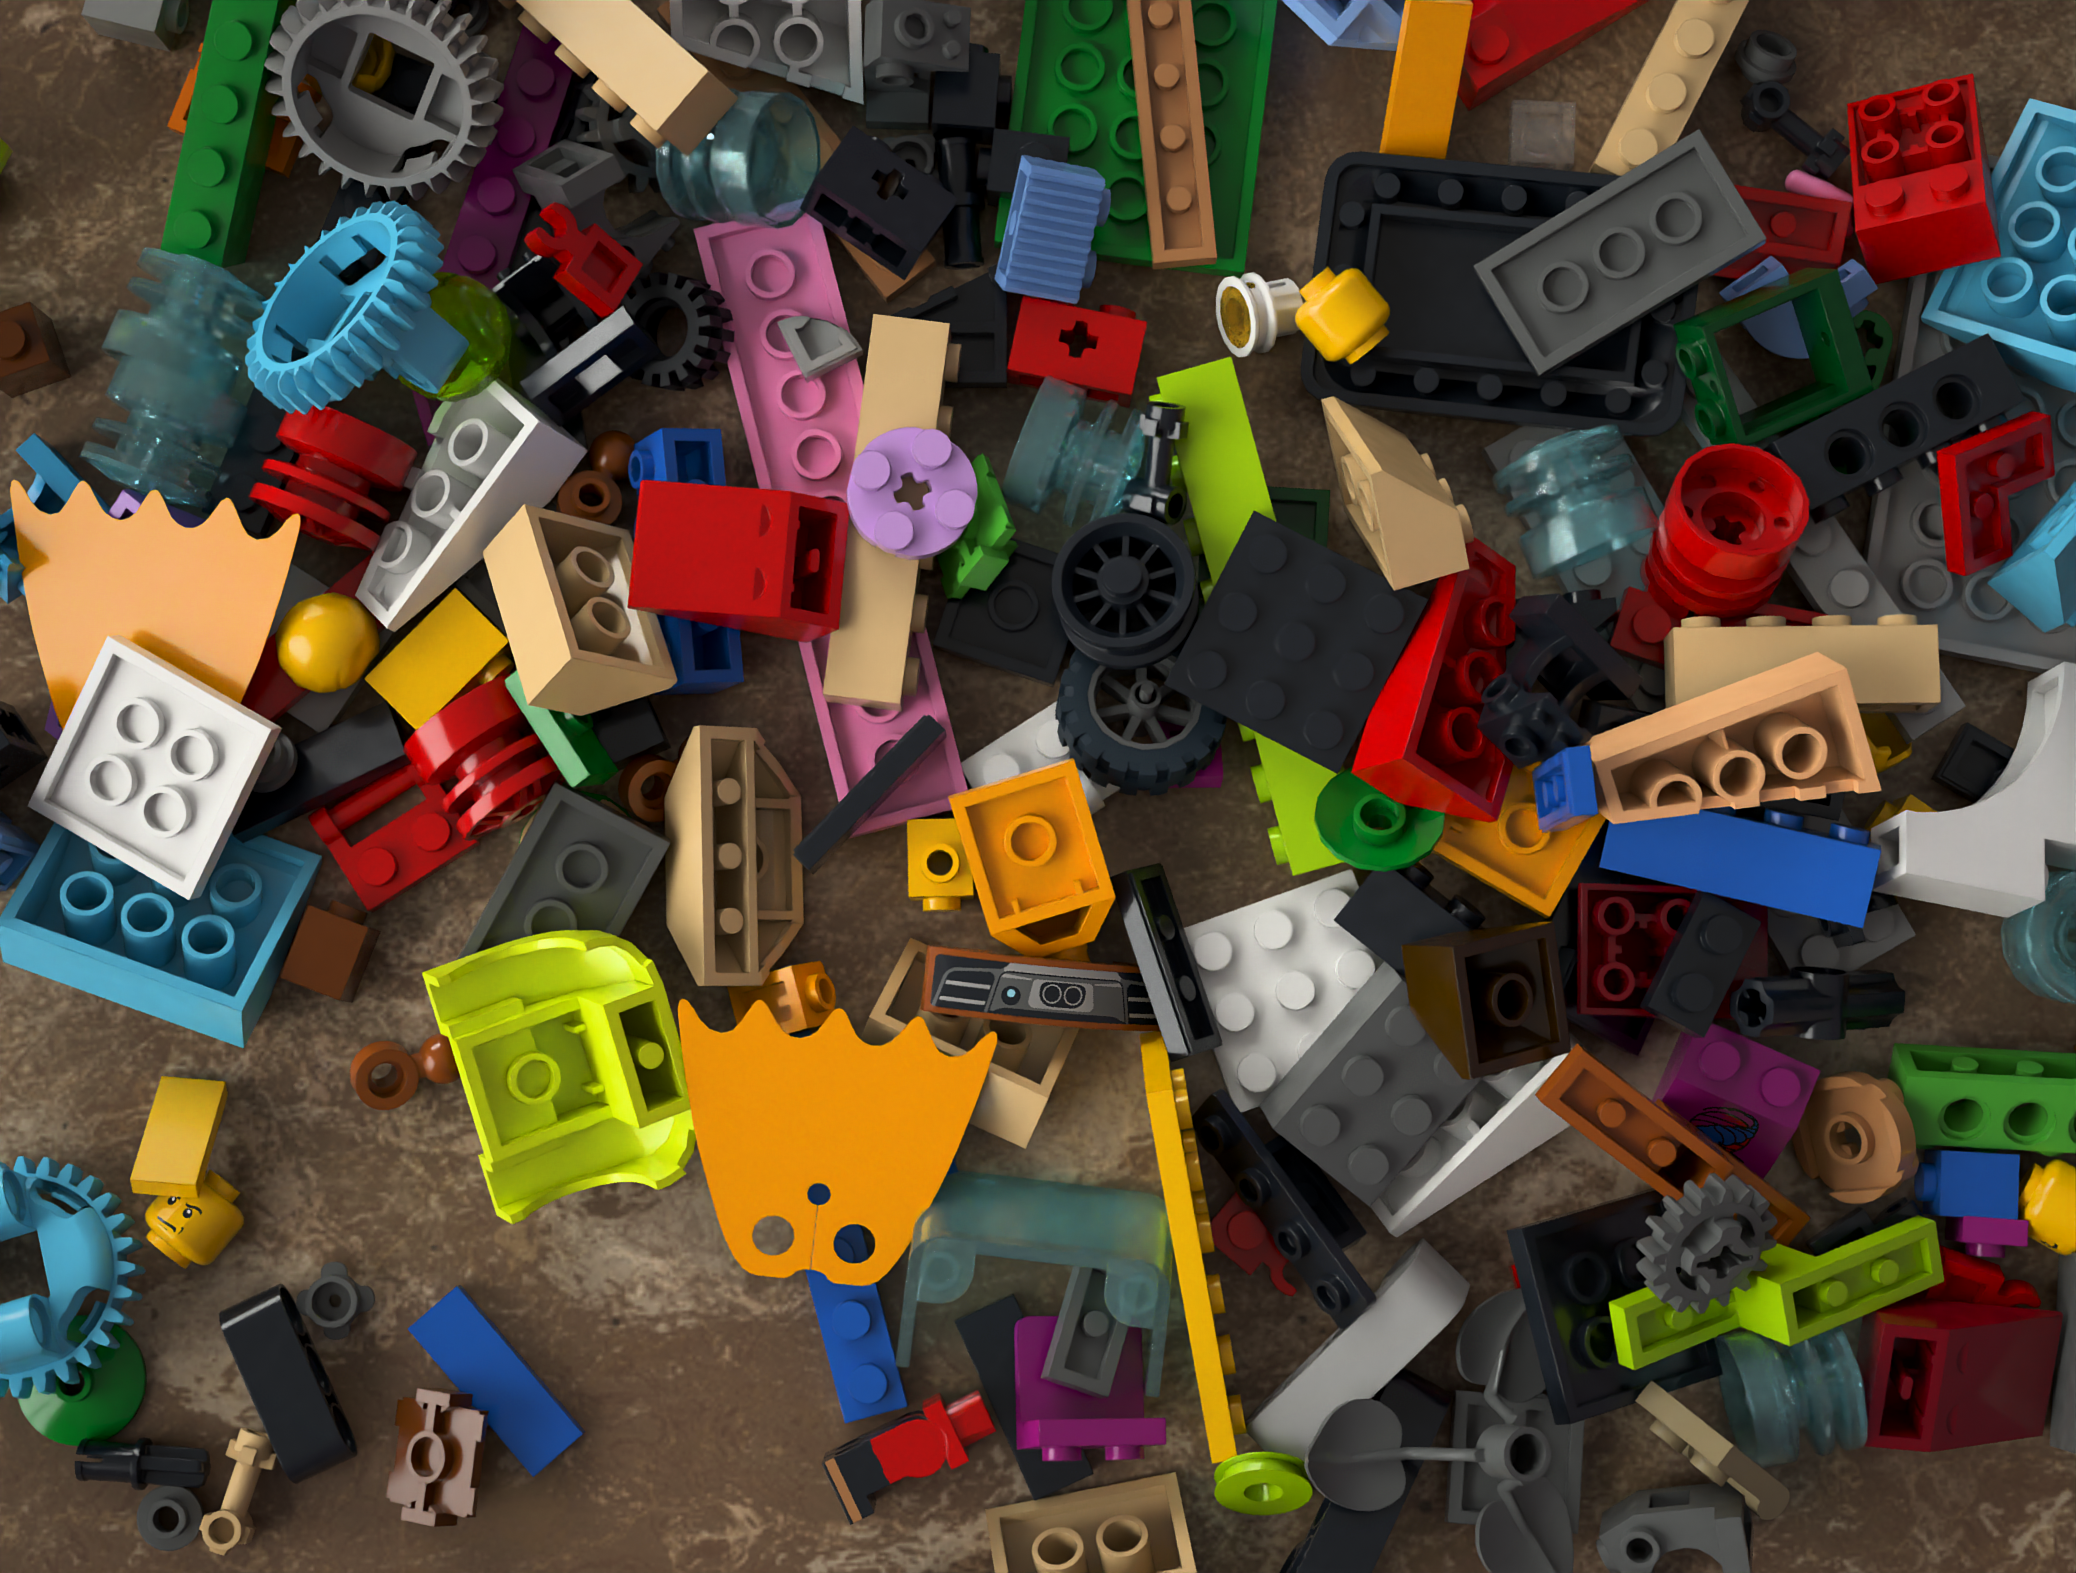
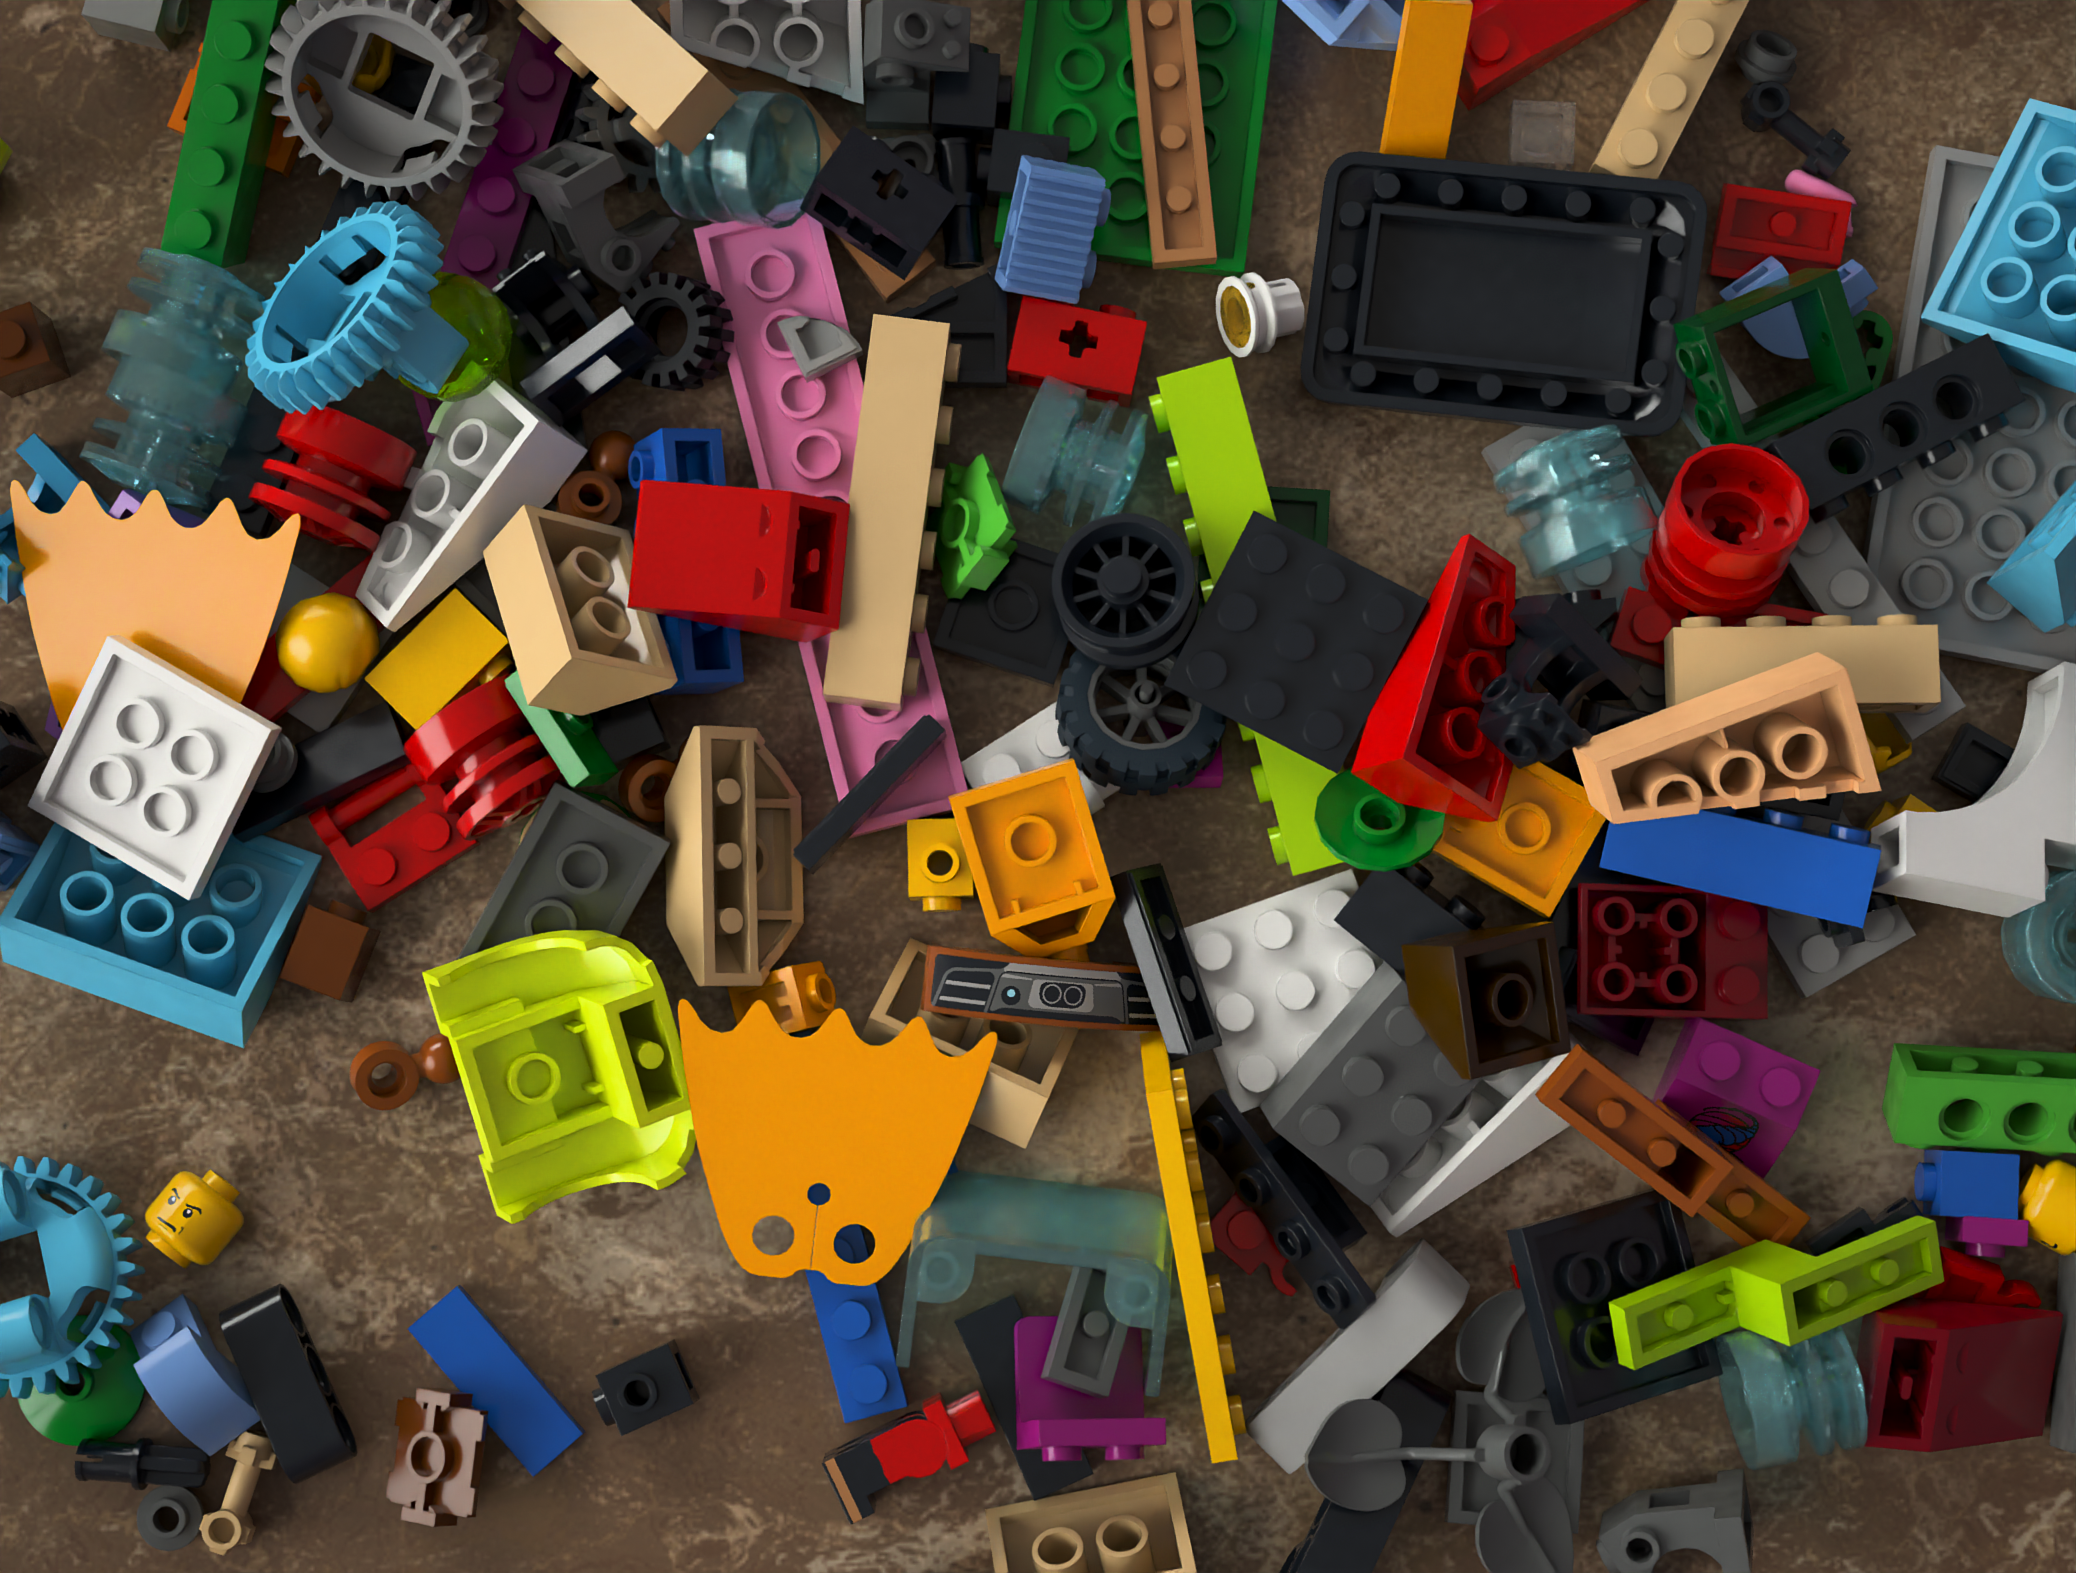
(179, 1137): yellow tile -> none
(192, 1379): none -> medium blue brick
(316, 1300): dark grey plate -> none
(591, 261): red plate -> none
(644, 1388): none -> black brick
(895, 526): lavender plate -> none
(1153, 493): black bar -> none
(1262, 1483): lime piece -> none
(1342, 314): yellow head -> none
(1395, 499): tan slope -> none
(1565, 789): blue tile -> none
(1620, 253): dark grey plate -> none
(1700, 964): black plate -> none
(1706, 1243): dark grey gear -> none
(1713, 1453): dark tan plate -> none
(1816, 1003): black piece -> none
(1885, 1130): medium nougat plate -> none
(1922, 180): red slope -> none
(1976, 486): red plate -> none

